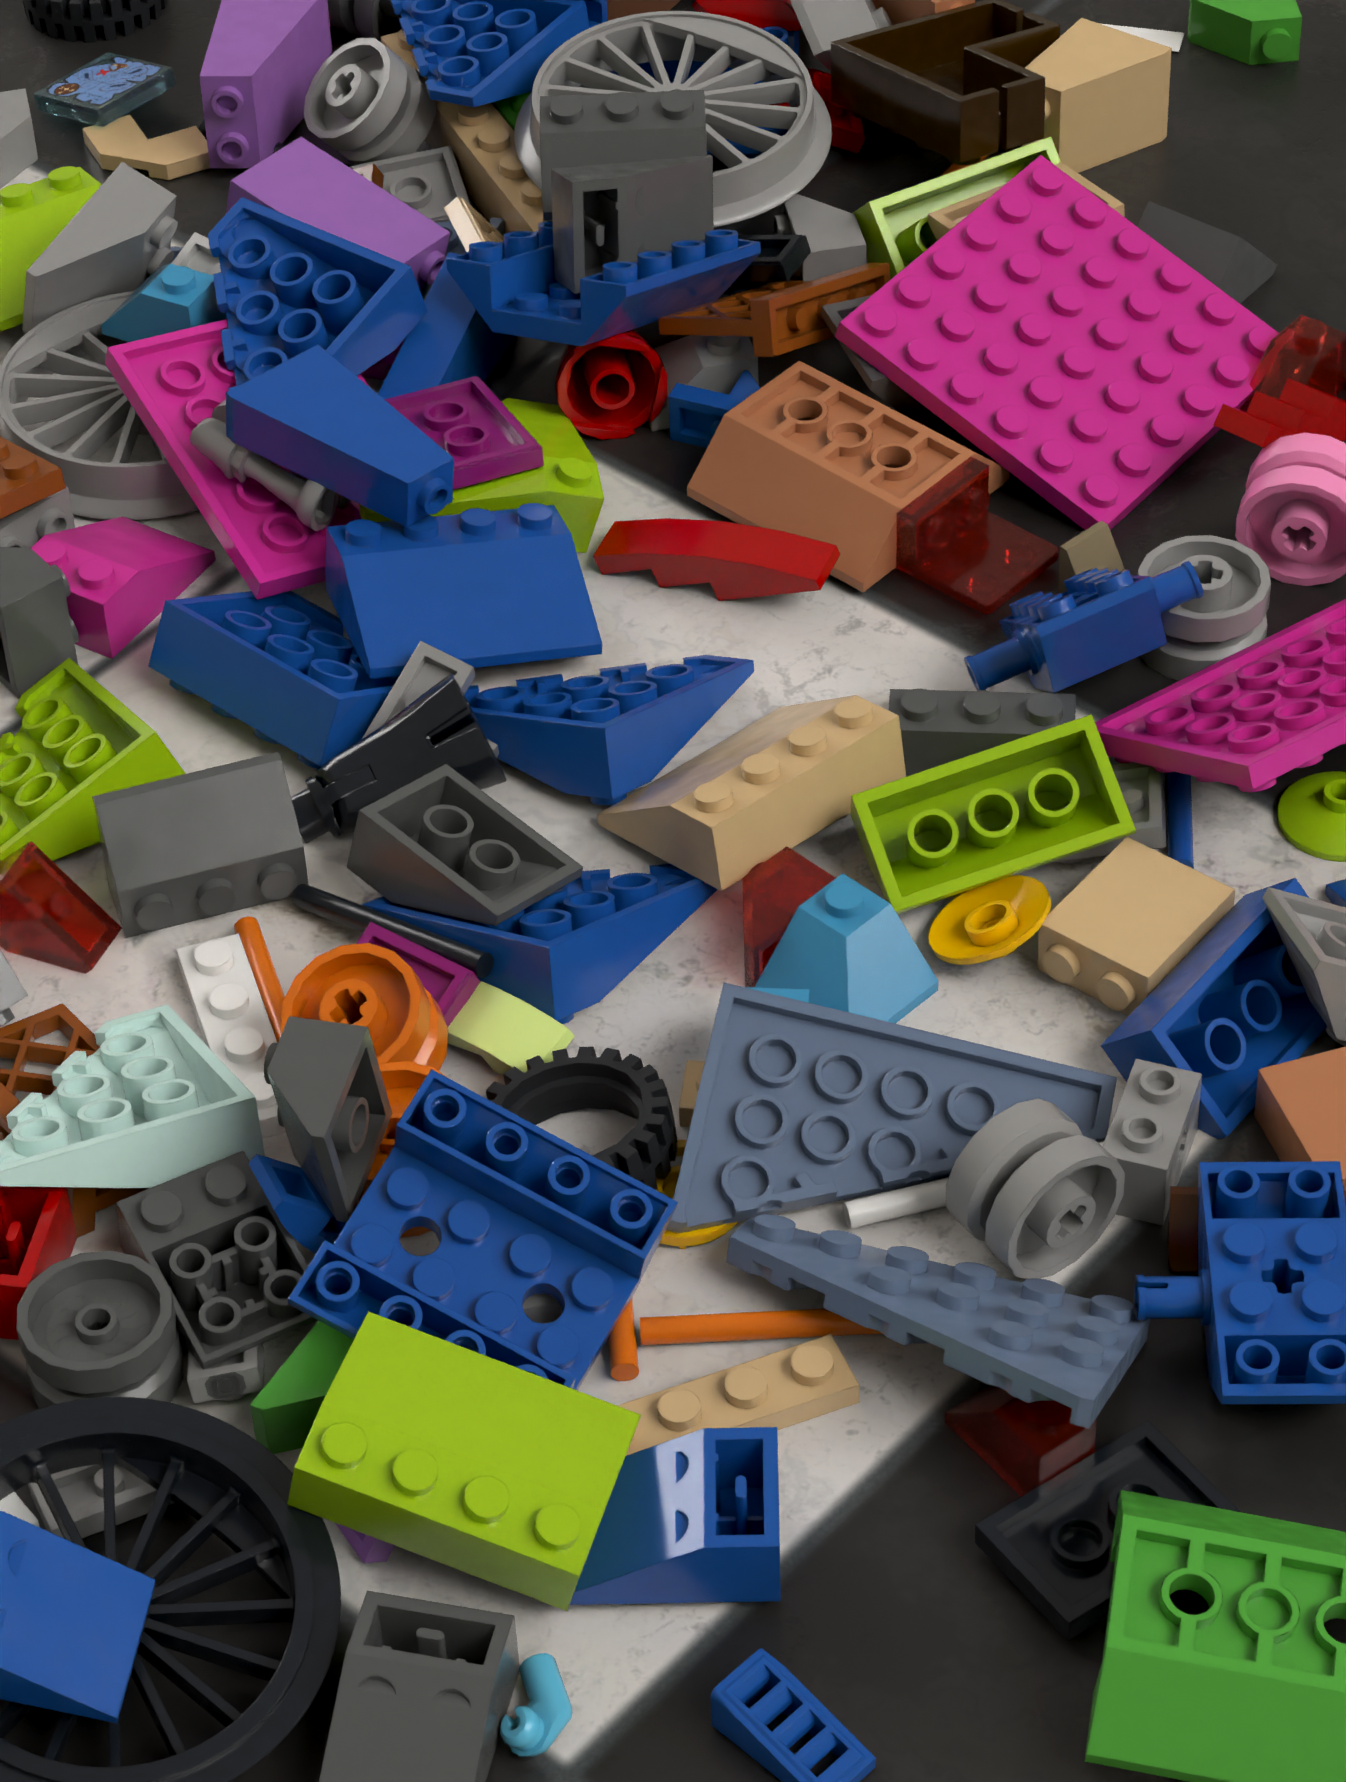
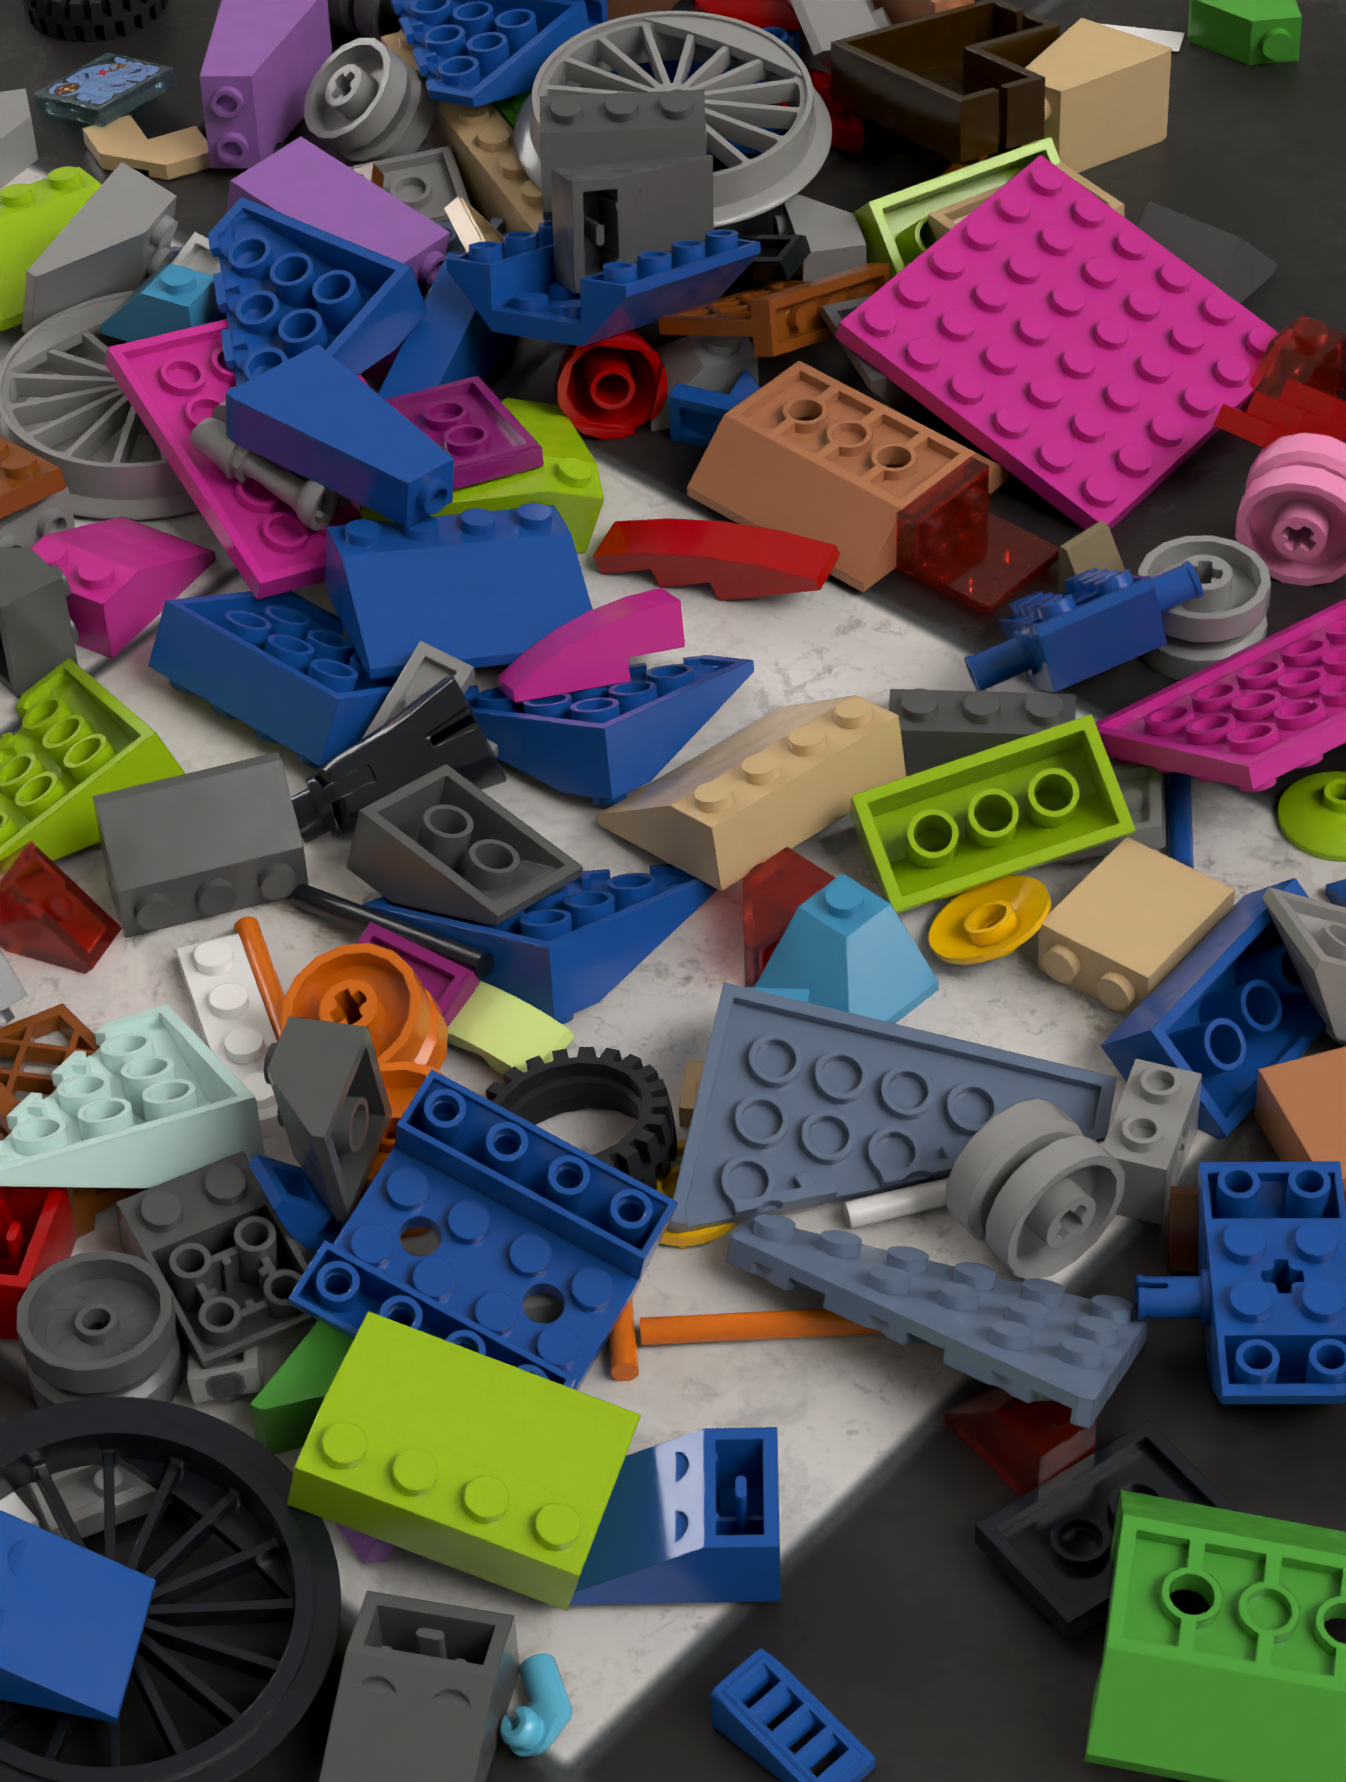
(596, 647): none -> dark pink slope
(757, 1393): tan plate -> none

